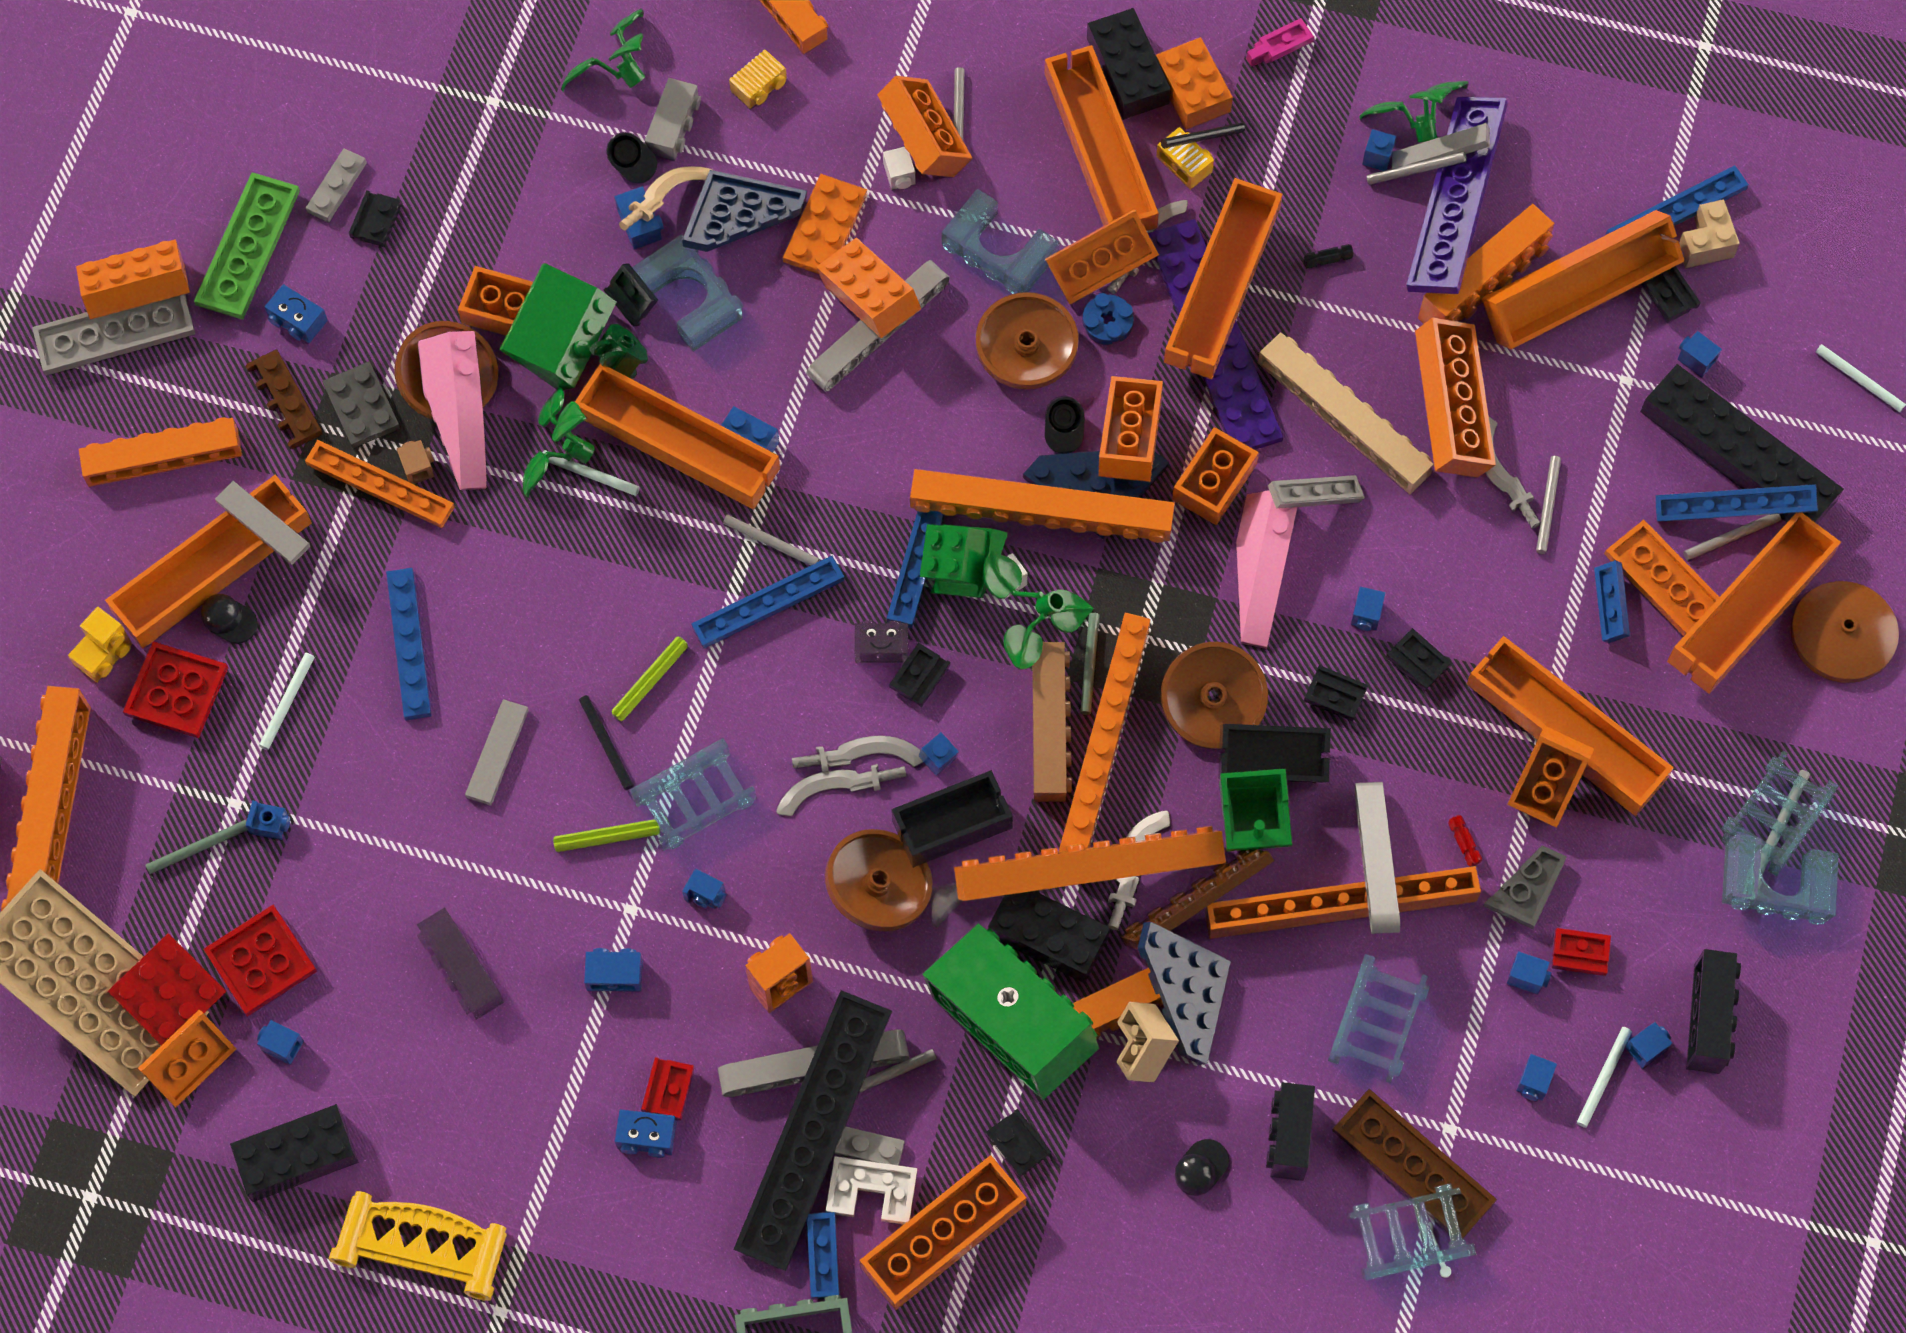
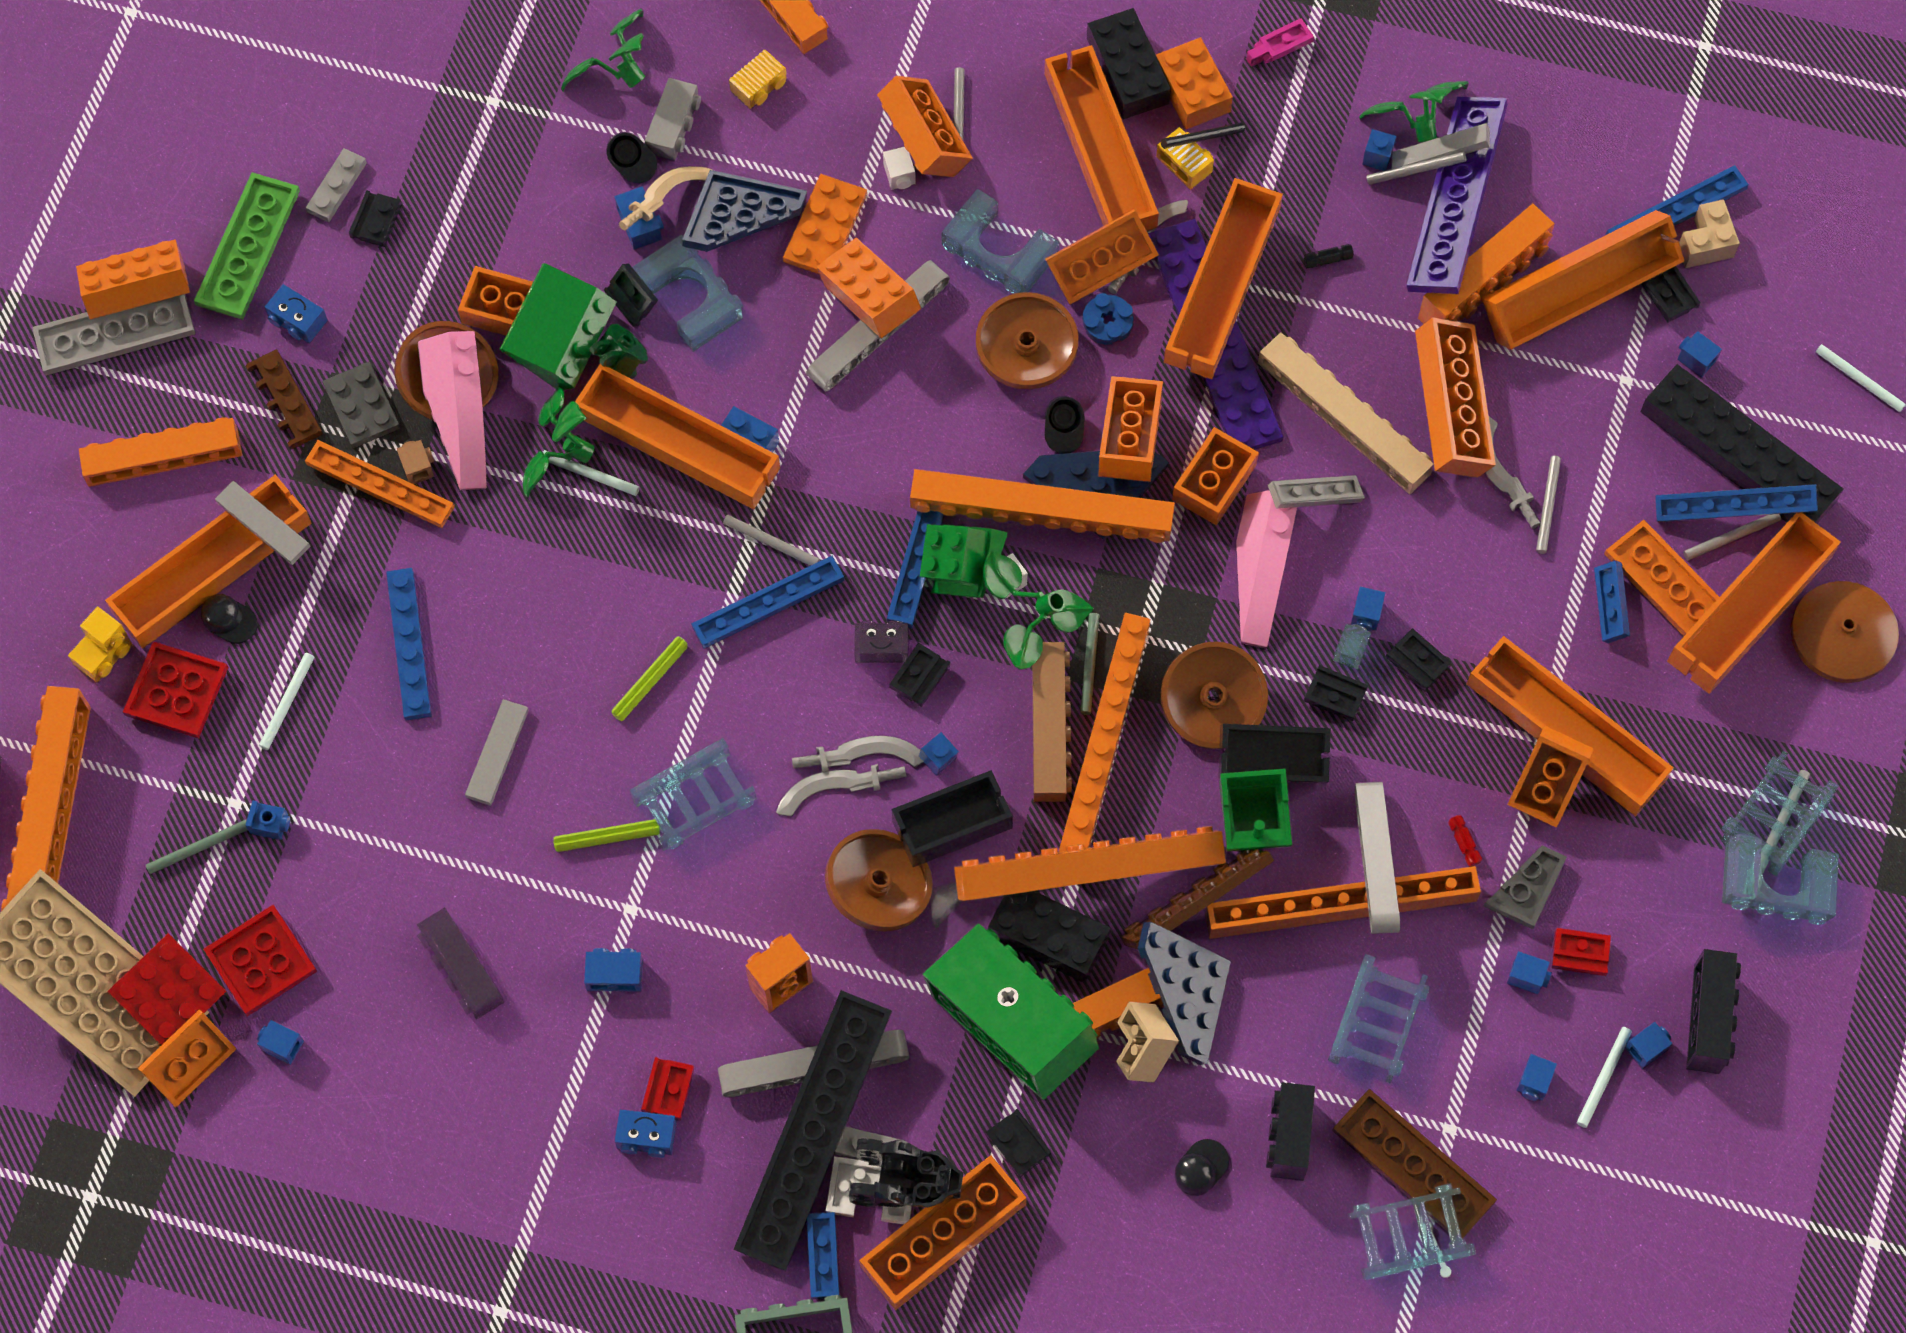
(294, 1153): black brick -> none
(475, 1268): yellow piece -> none
(606, 742): black bar -> none
(704, 890): blue brick -> none
(898, 1069): light grey bar -> none
(906, 1176): none -> black animal
(1128, 885): white sword -> none
(1352, 645): none -> clear light blue brick

